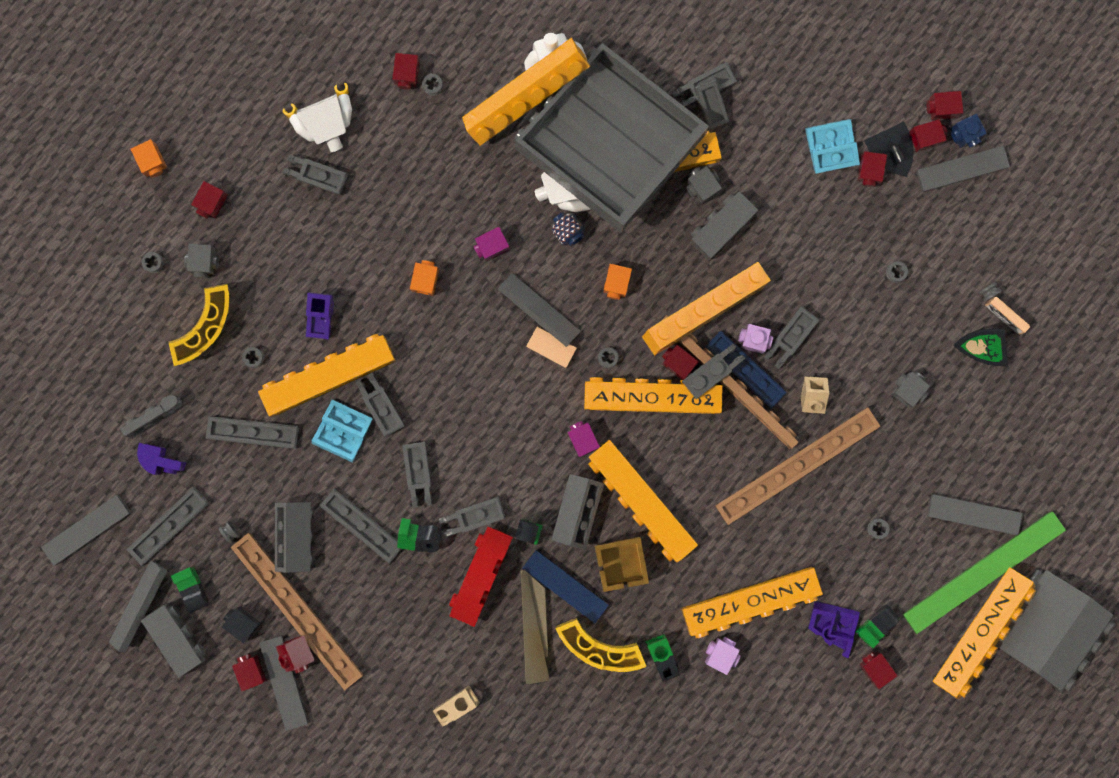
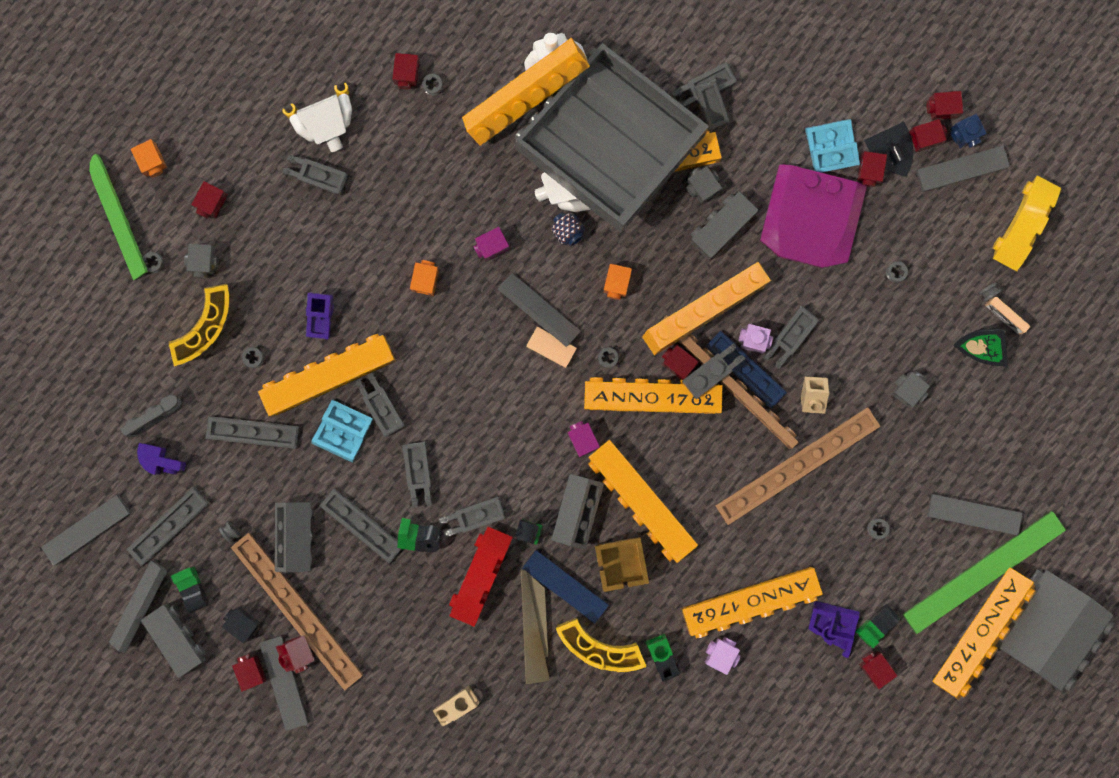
(117, 218): none -> bright green piece
(812, 216): none -> magenta wedge
(1028, 221): none -> yellow brick

